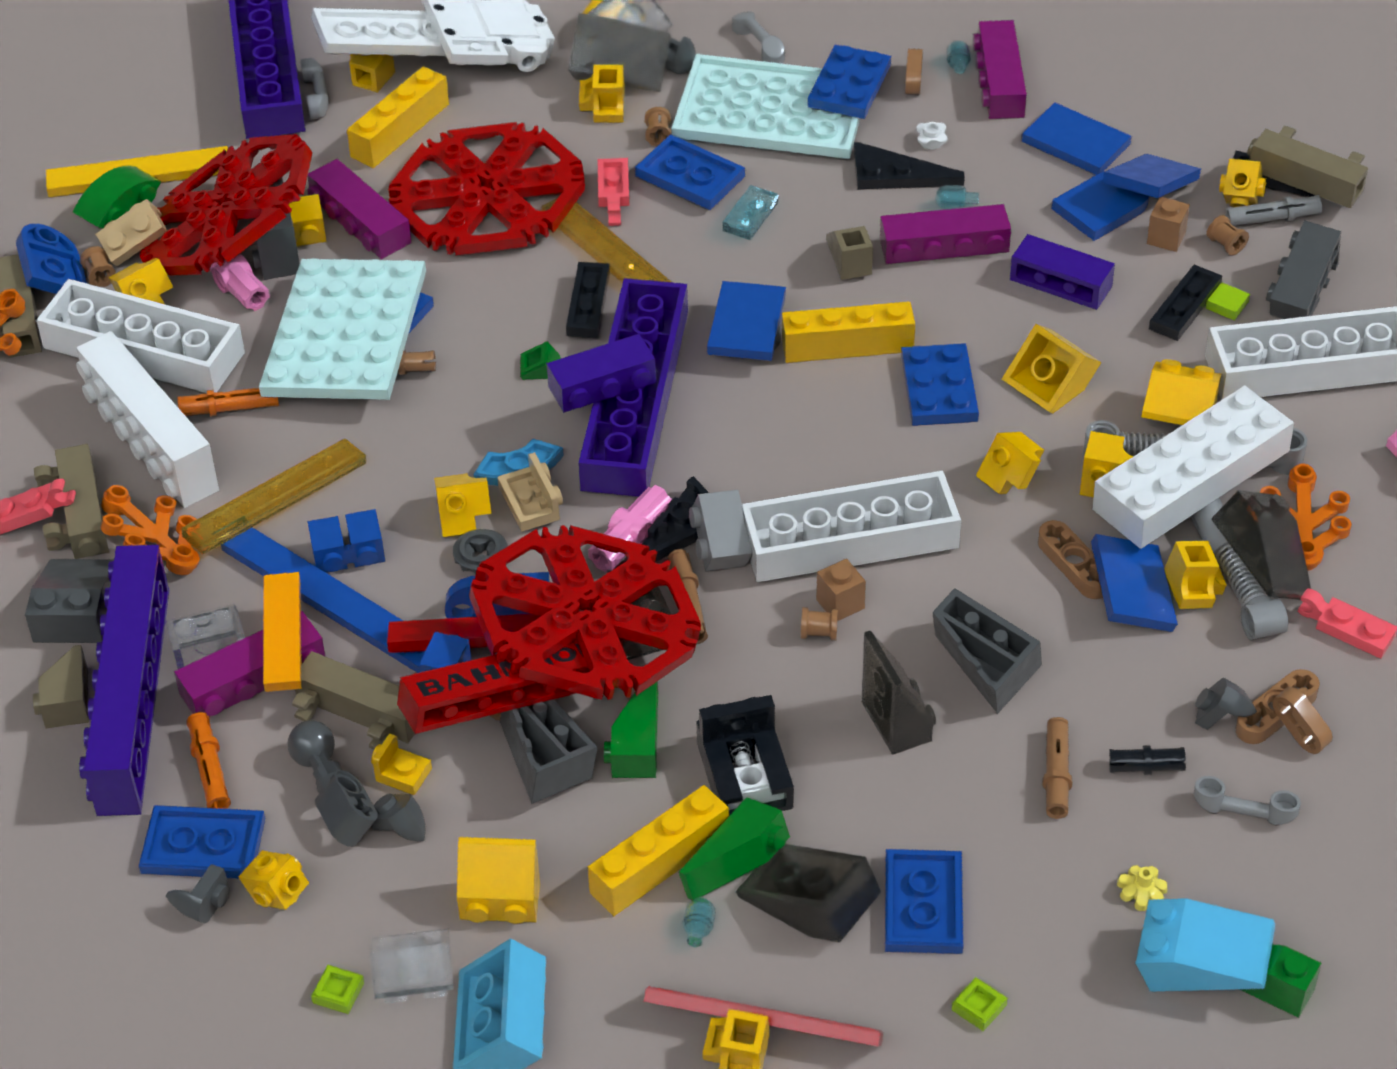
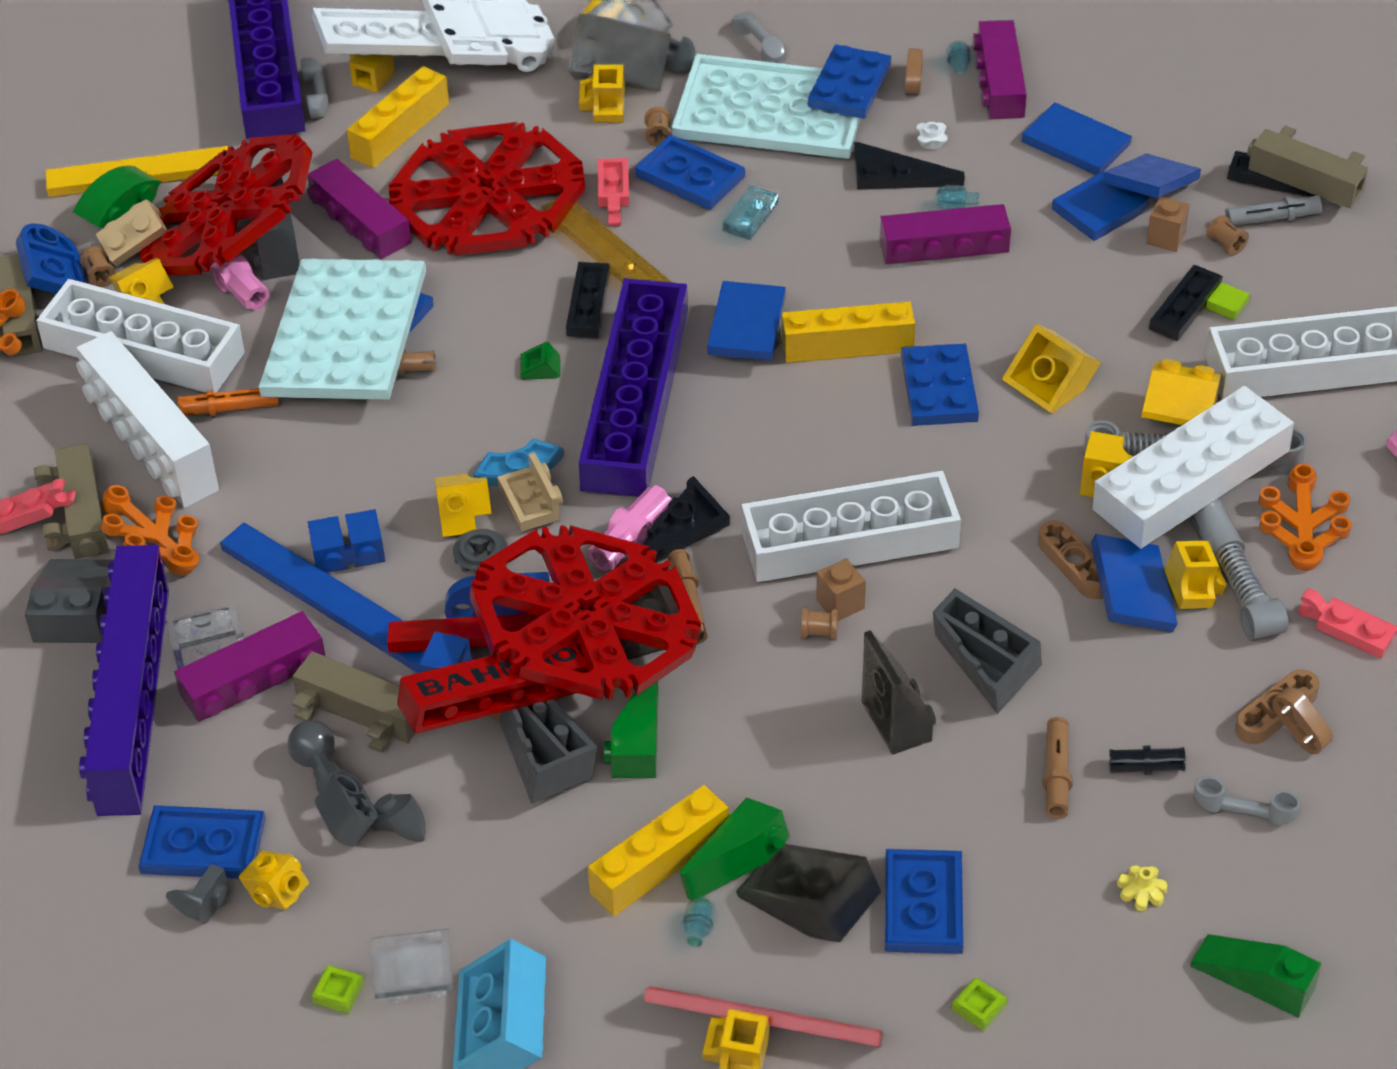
(64, 691): dark tan slope -> none
(205, 751): orange pin -> none
(273, 496): clear yellow tile -> none
(282, 632): light orange tile -> none
(308, 220): yellow brick -> none
(399, 767): yellow bracket -> none
(497, 879): yellow slope -> none
(601, 373): dark purple brick -> none
(721, 530): light grey brick -> none
(738, 735): black brick -> none
(851, 252): dark tan slope -> none
(1010, 462): yellow brick -> none
(1062, 271): dark purple brick -> none
(1203, 947): medium azure slope -> none
(1220, 700): dark grey plate -> none
(1242, 183): yellow brick -> none
(1266, 541): clear smoke slope -> none
(1304, 271): dark grey wedge -> none

